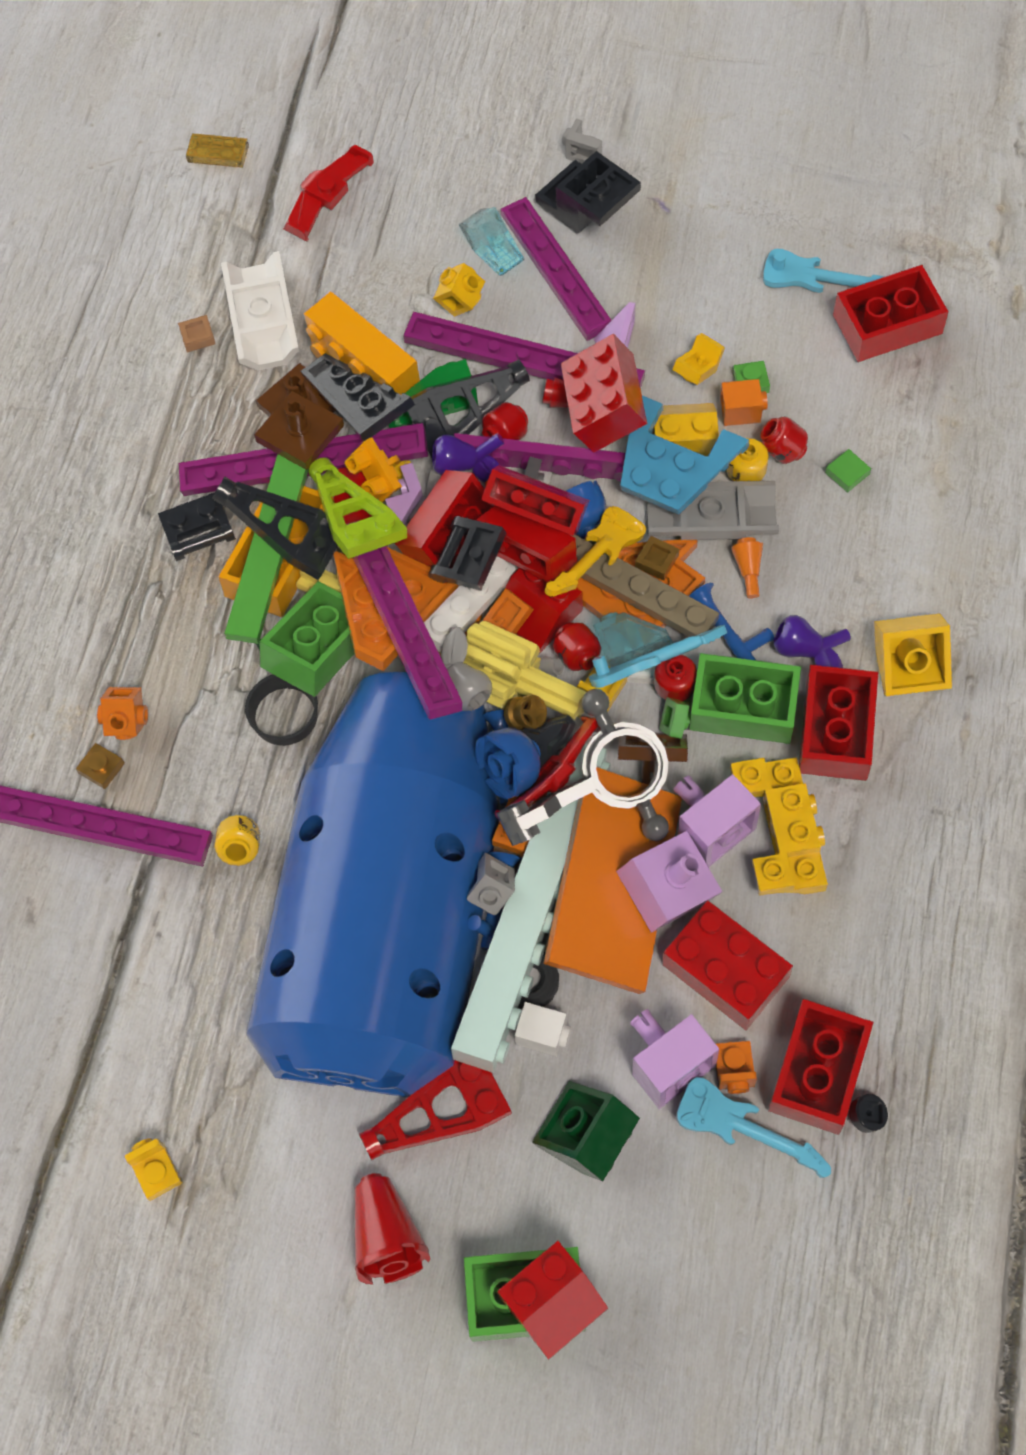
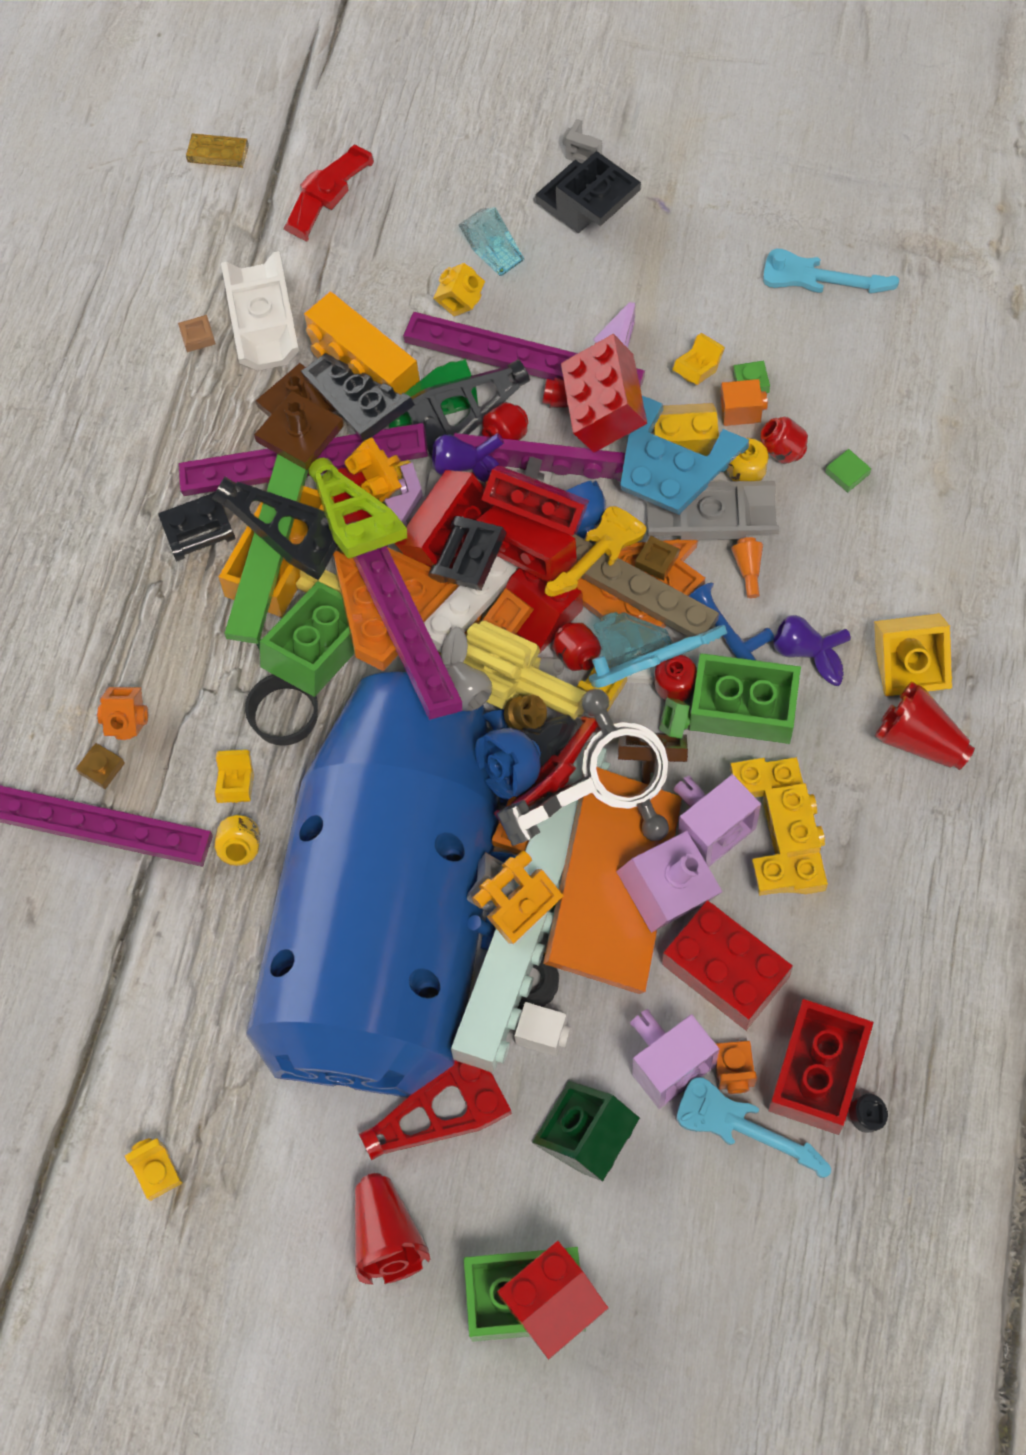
(234, 776): none -> yellow bracket
(525, 905): none -> light orange plate
(556, 268): magenta tile -> none
(838, 722): red brick -> none
(890, 313): red brick -> none
(924, 729): none -> red cone

